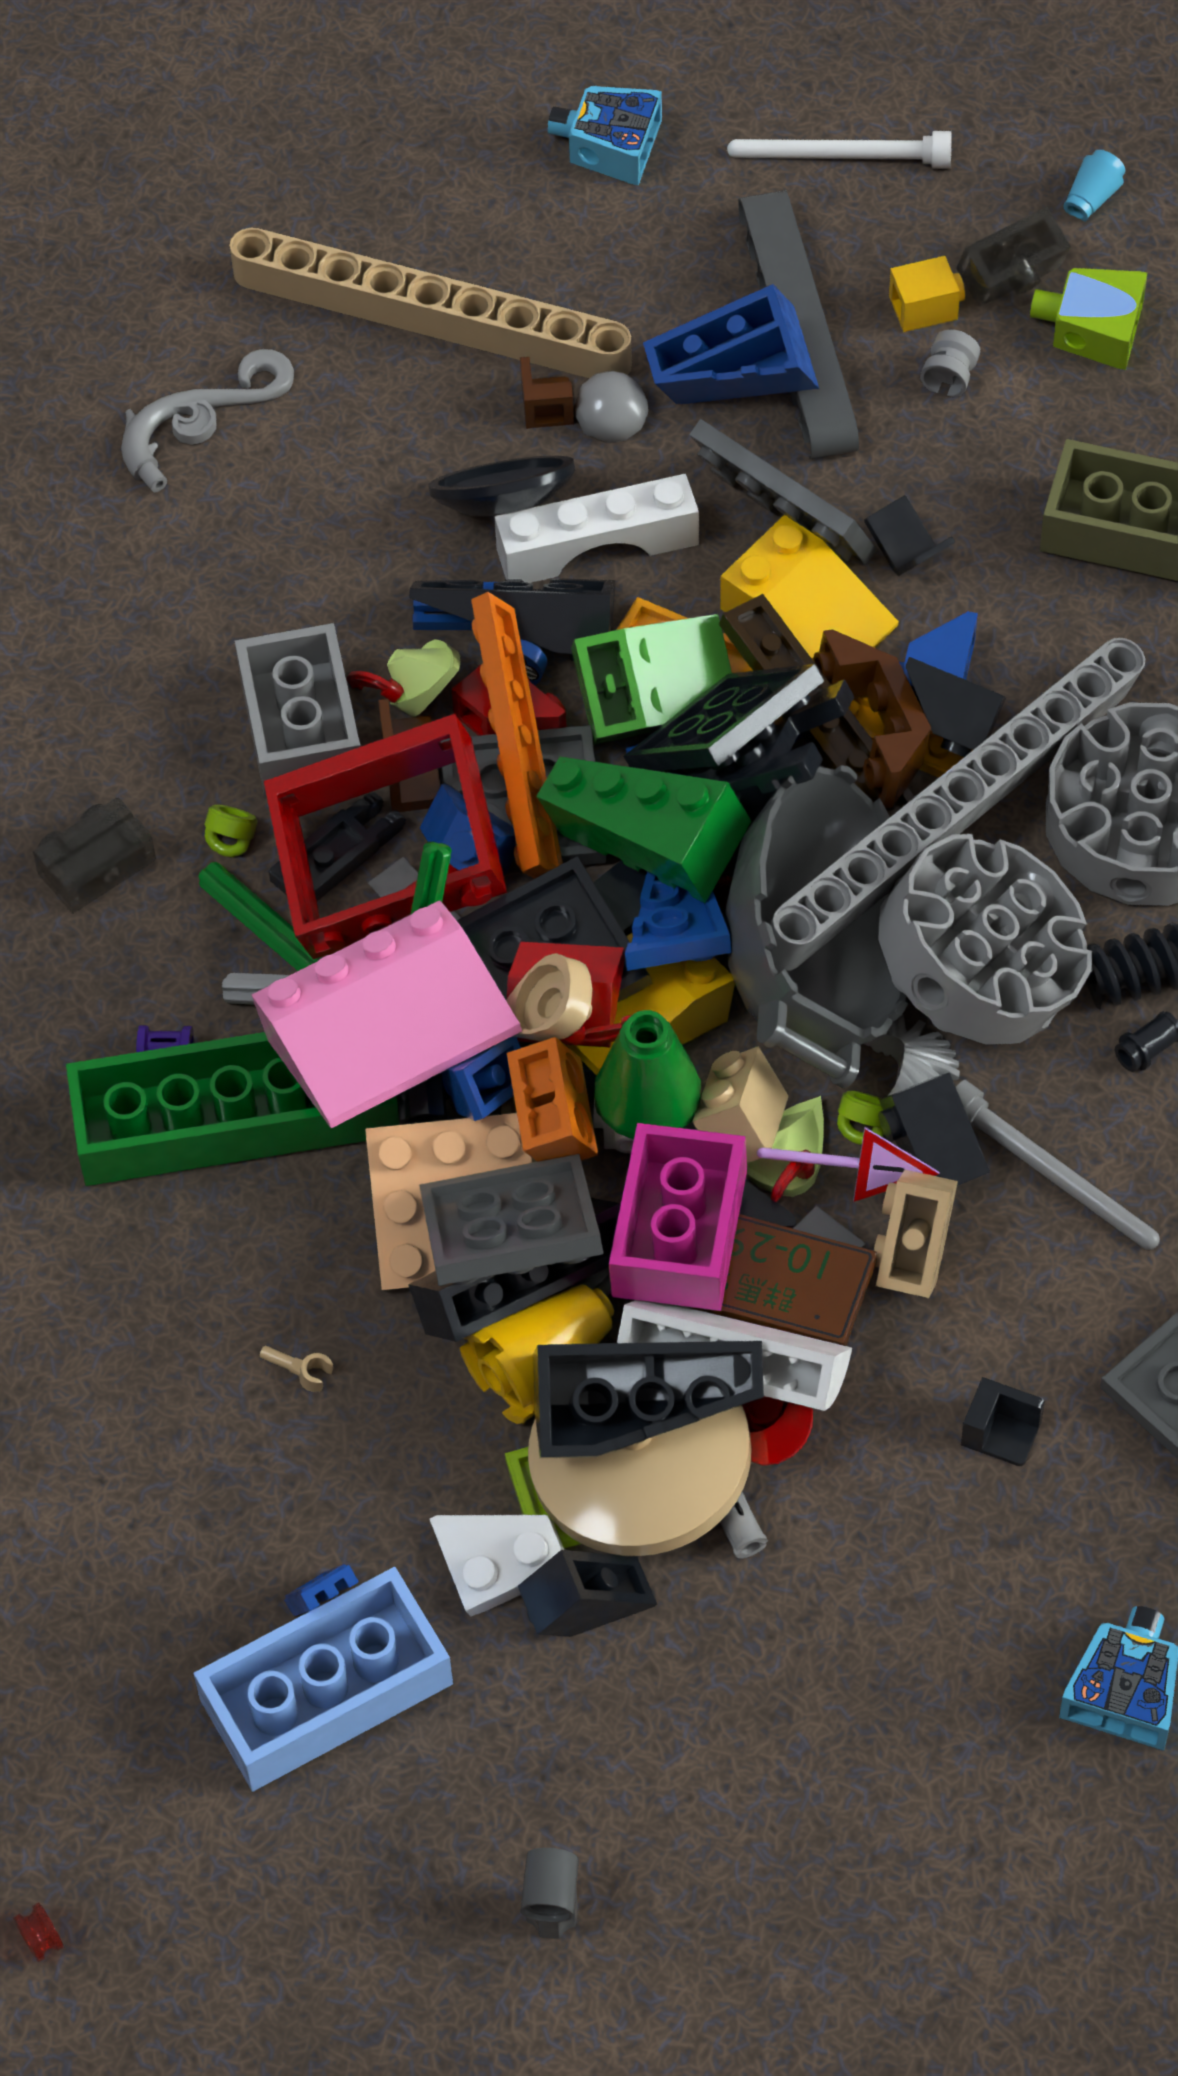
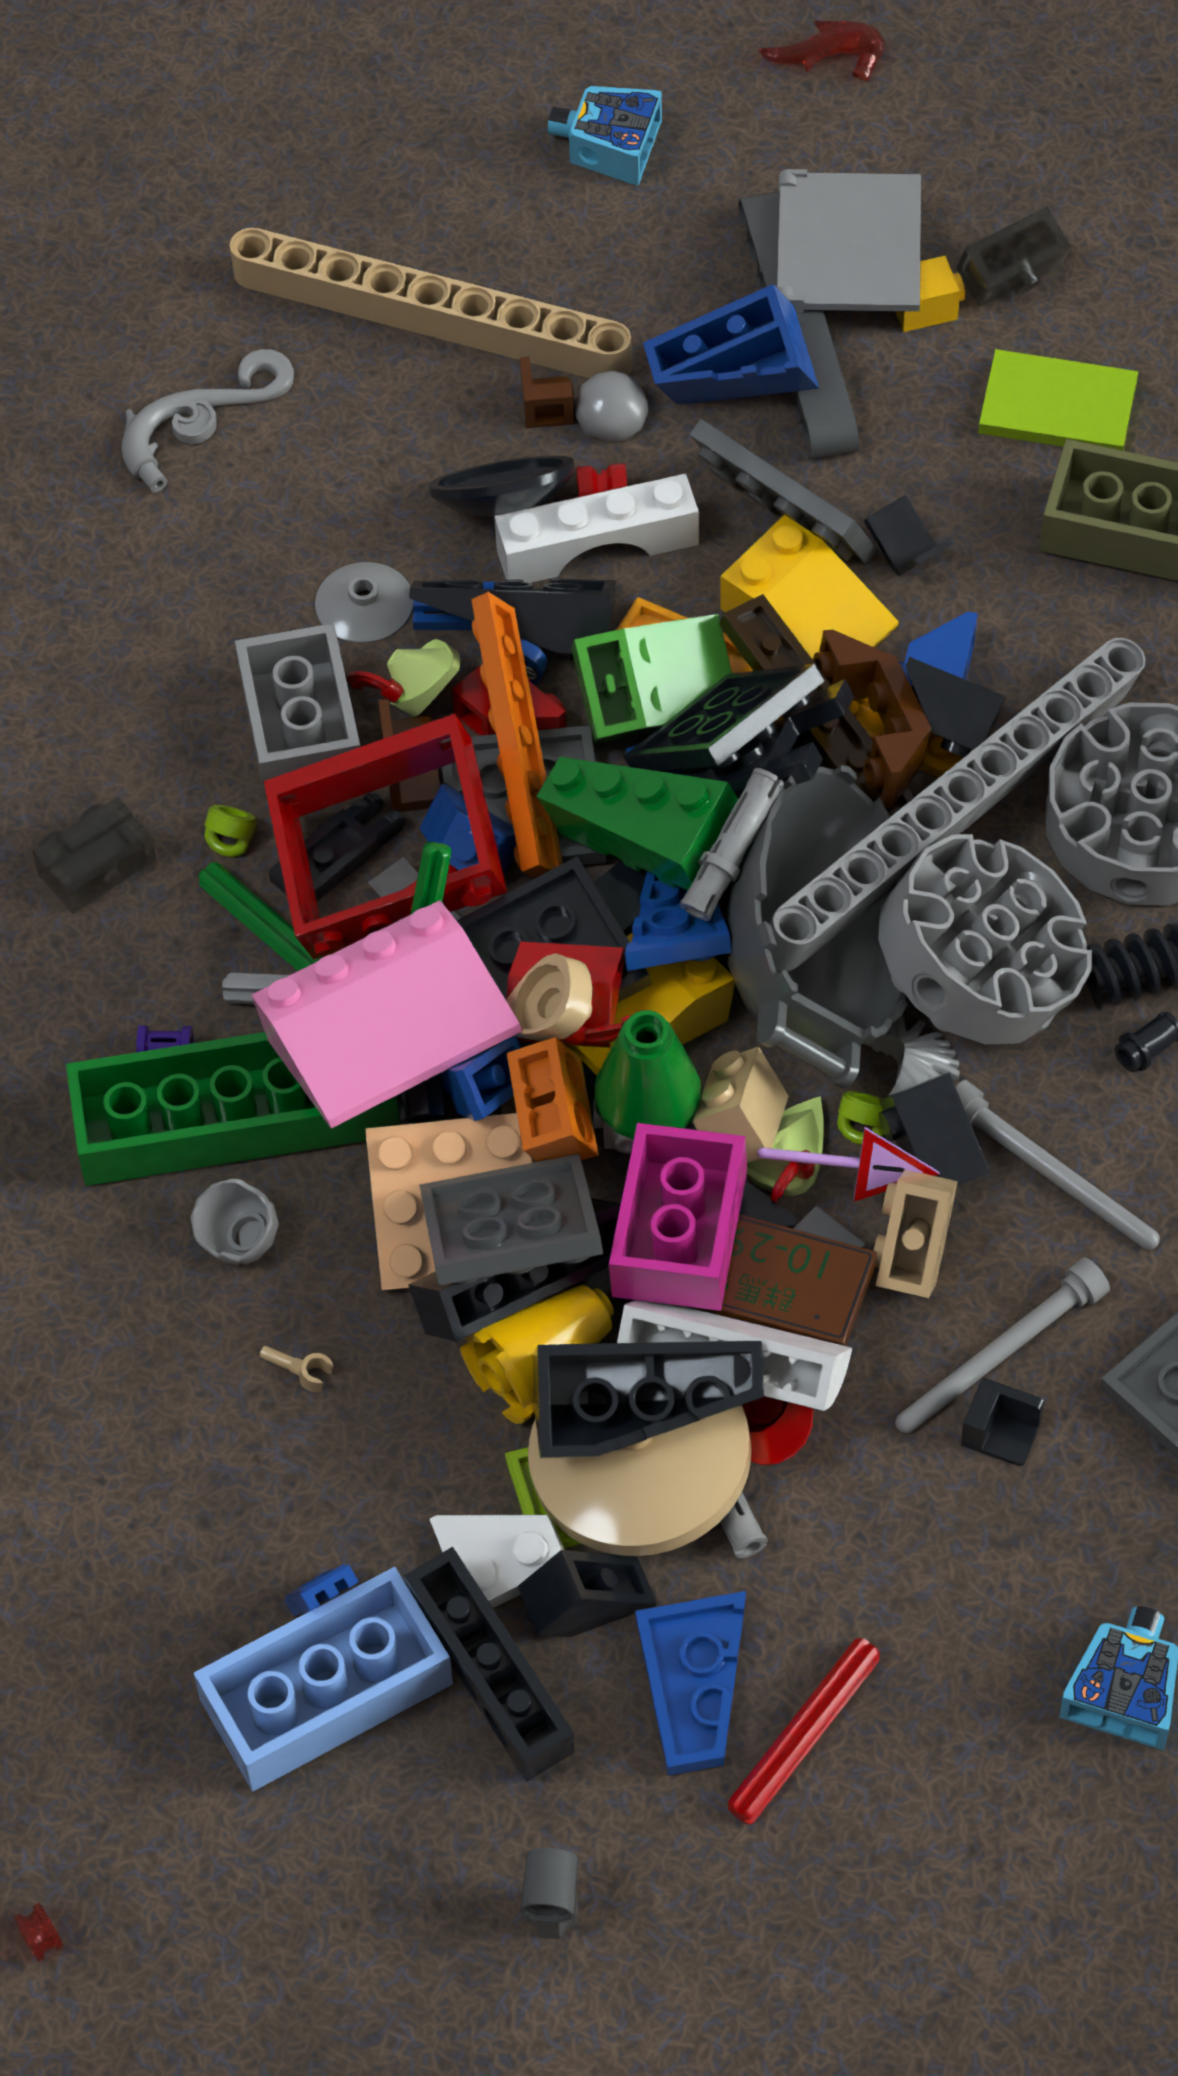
(229, 1209): none -> light grey hair
(368, 616): none -> light grey dish
(491, 1665): none -> black brick
(610, 478): none -> red wheel
(691, 1676): none -> blue wing
(722, 861): none -> light grey pin
(803, 1731): none -> red axle
(833, 39): none -> clear red piece
(849, 241): none -> light grey piece
(932, 149): white piece -> none
(950, 362): light grey wheel -> none
(1057, 400): none -> lime tile
(1082, 1285): none -> light grey piece
(1095, 182): medium azure cone -> none
(1095, 313): lime torso -> none

